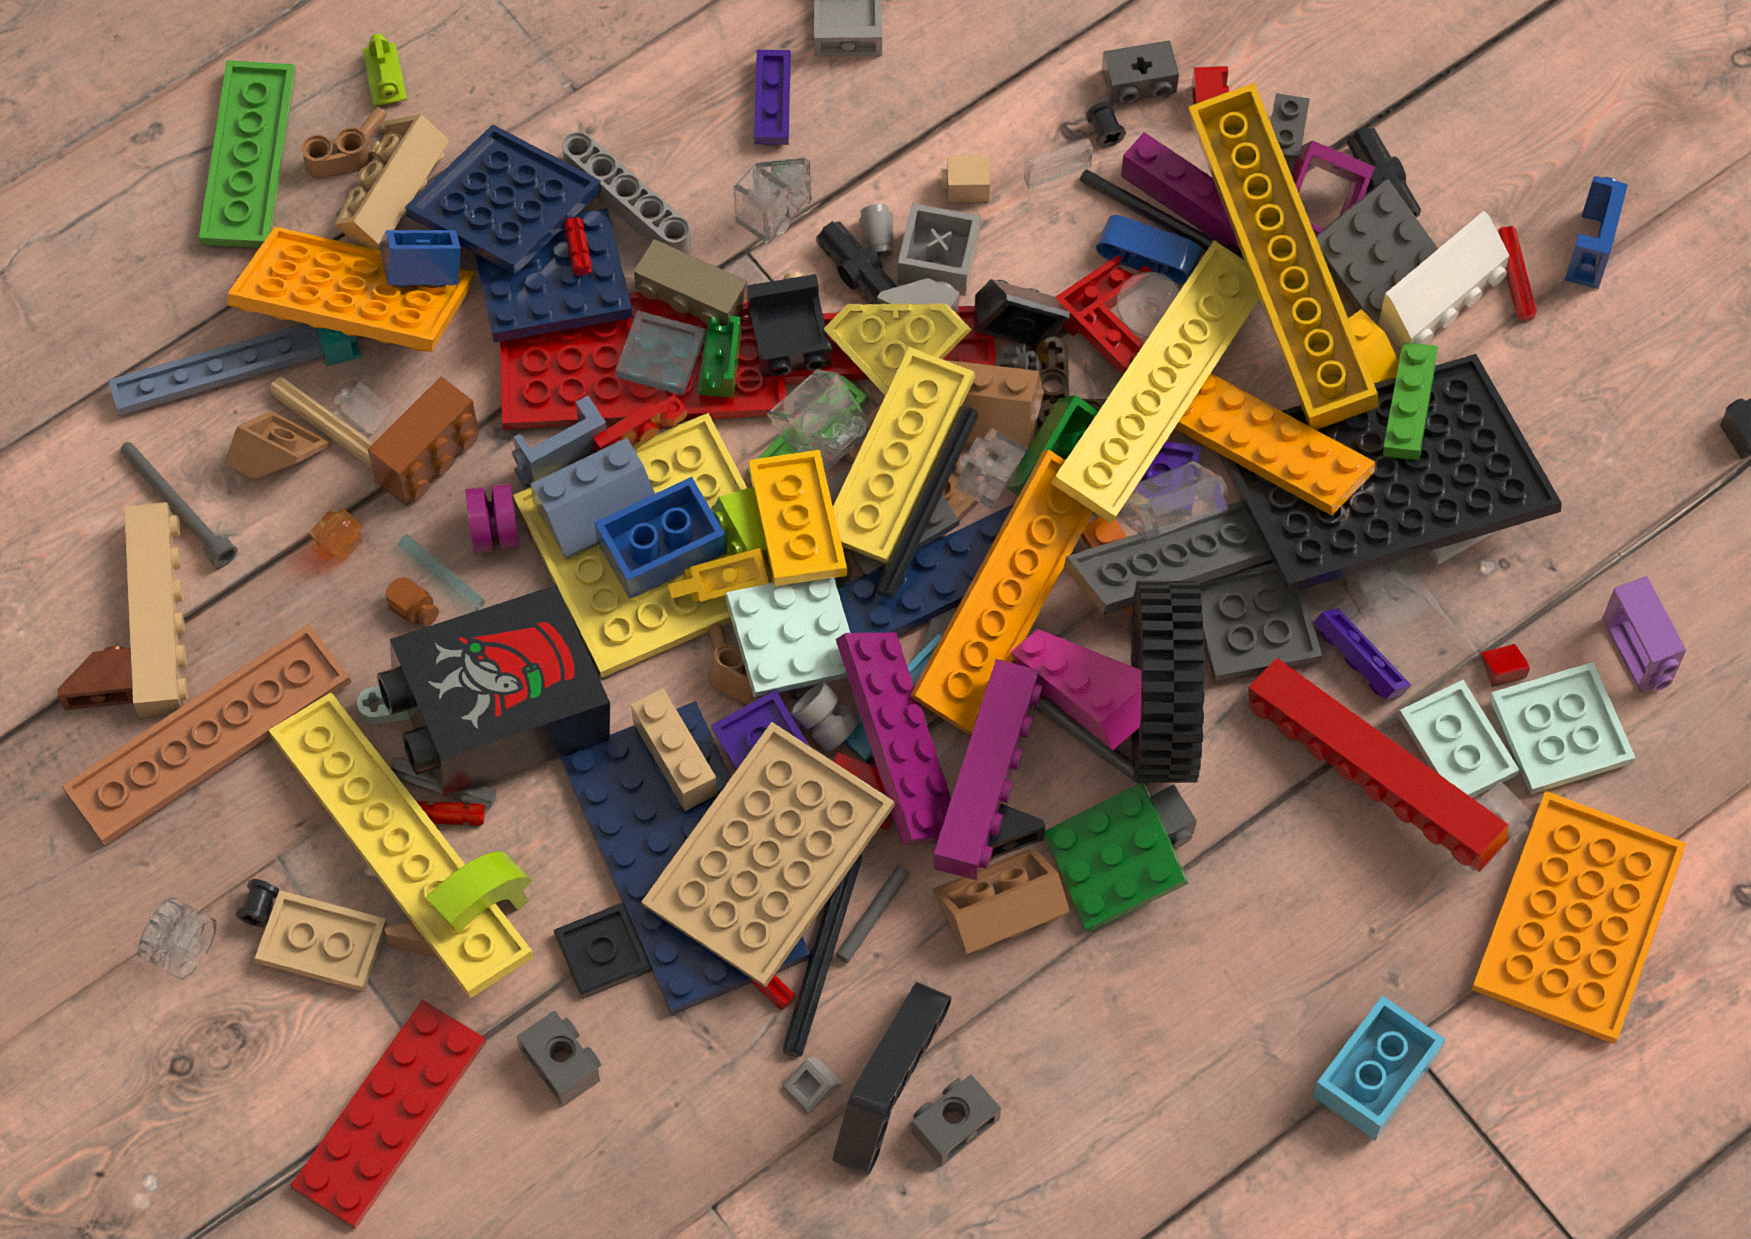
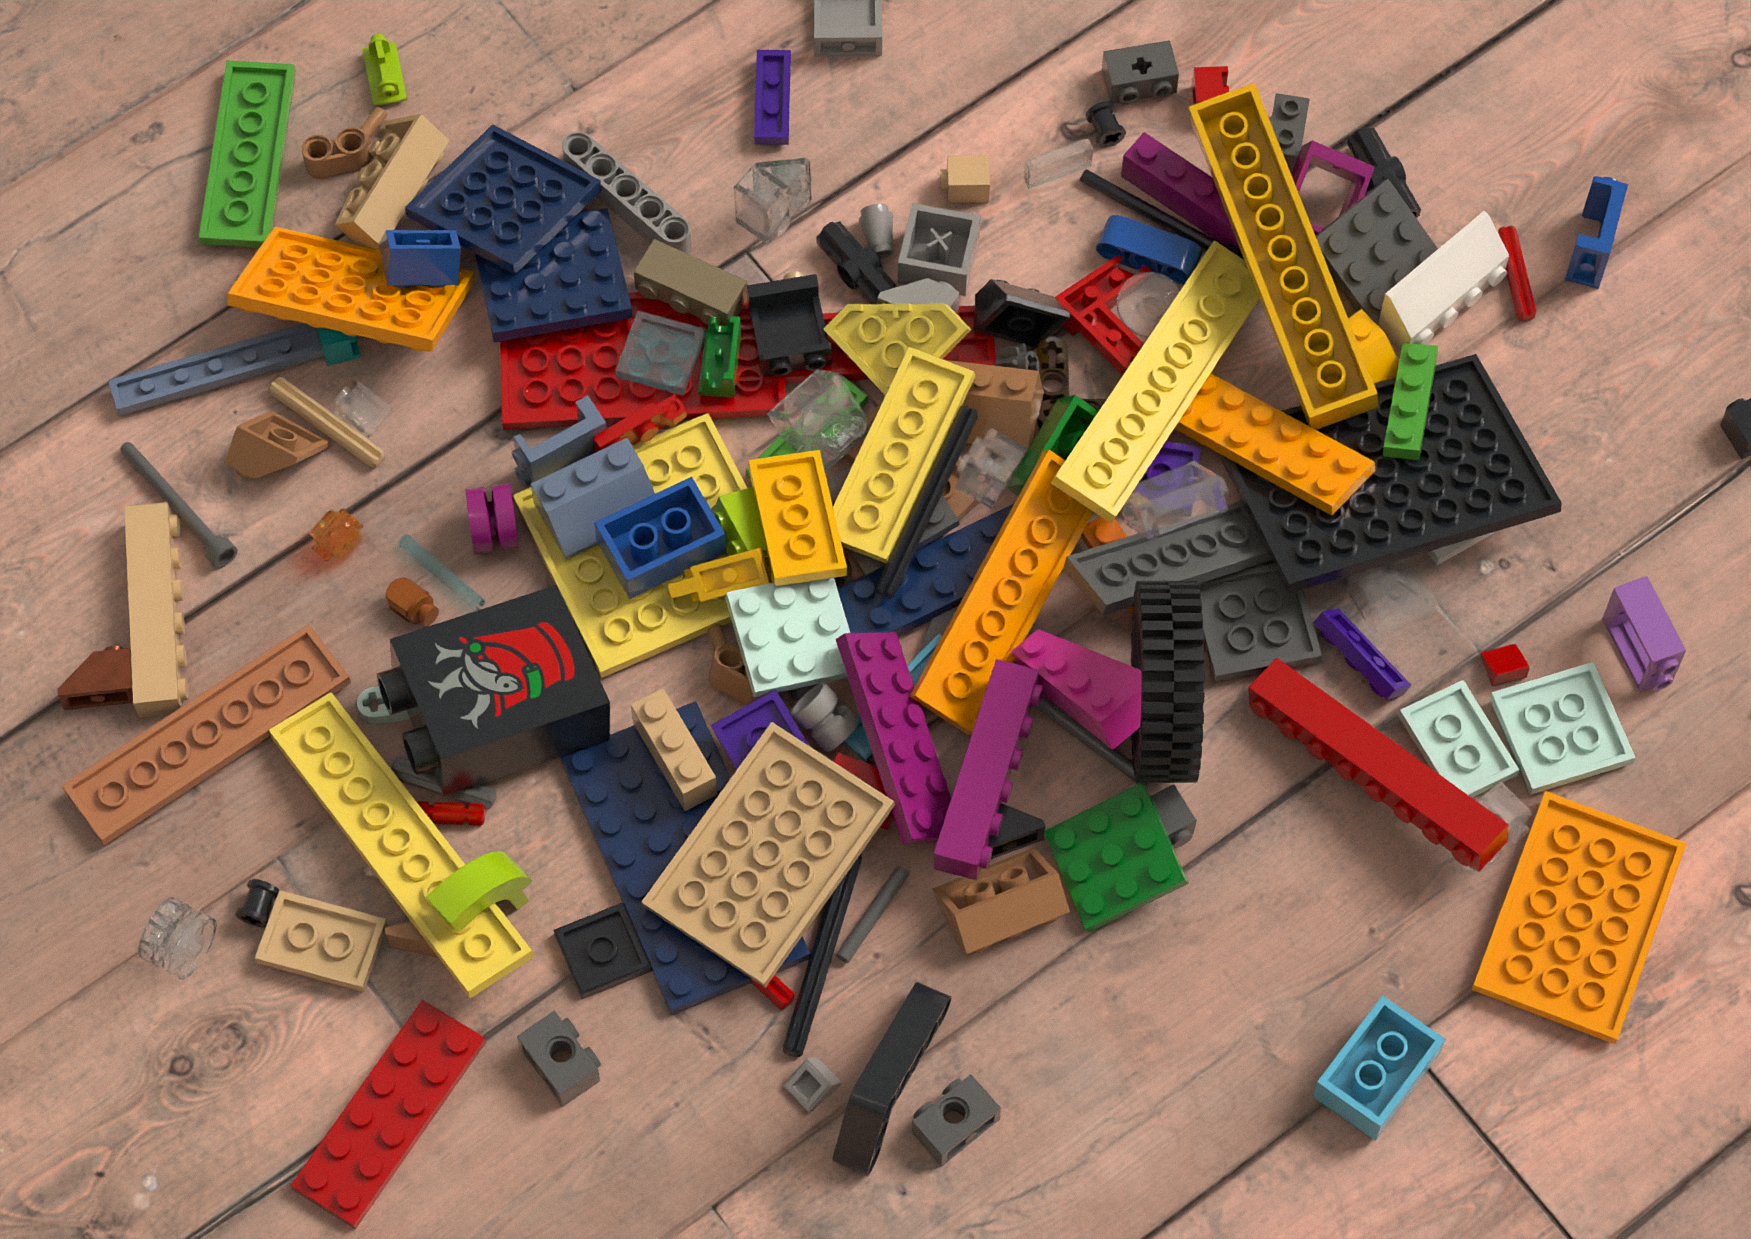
(424, 441): dark orange brick -> none
(577, 246): red axle -> none

